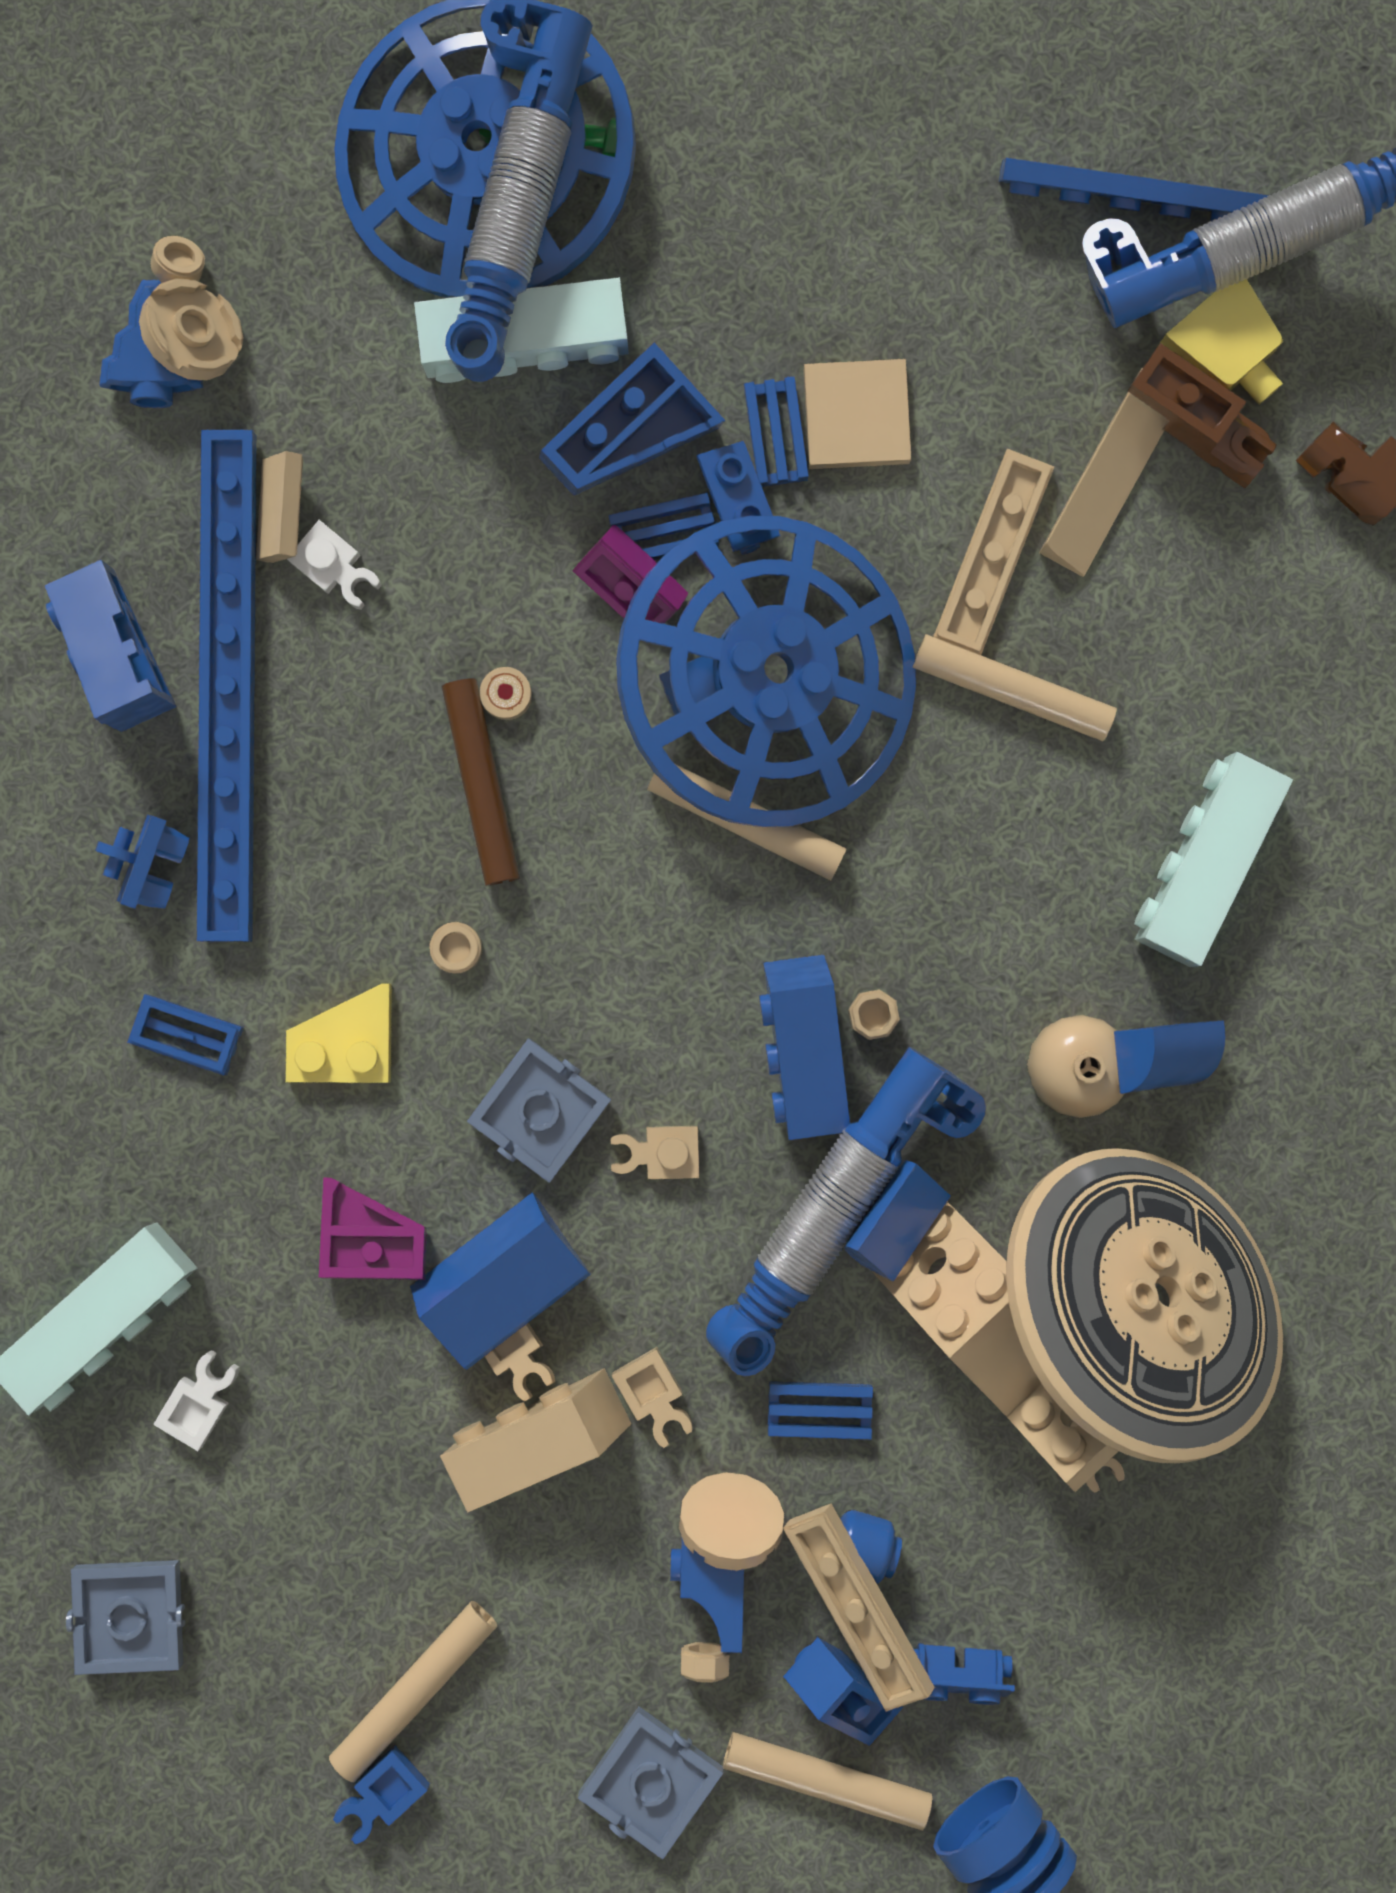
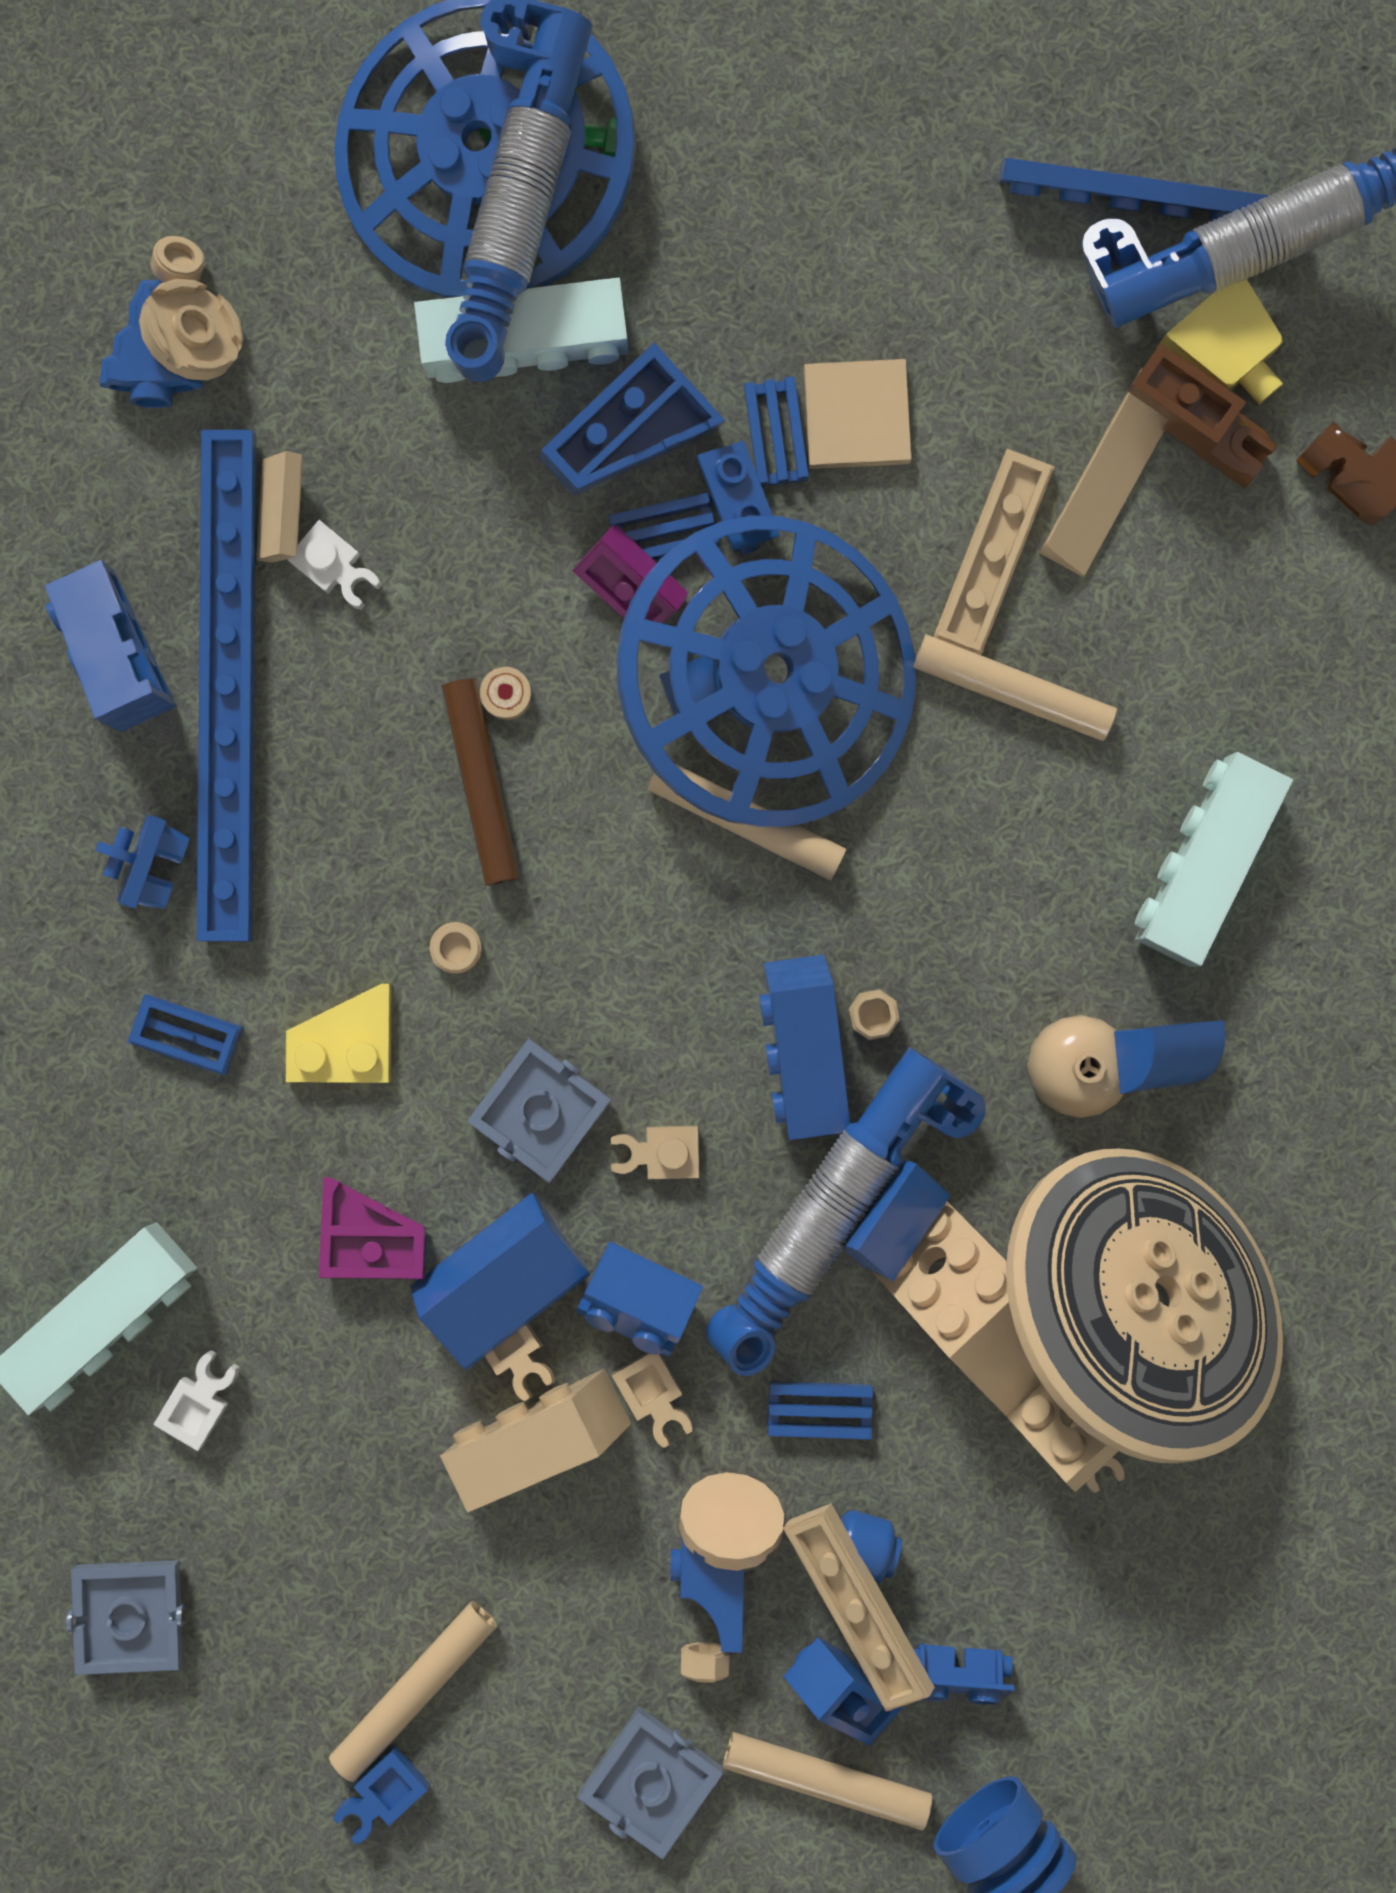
(639, 1300): none -> blue brick

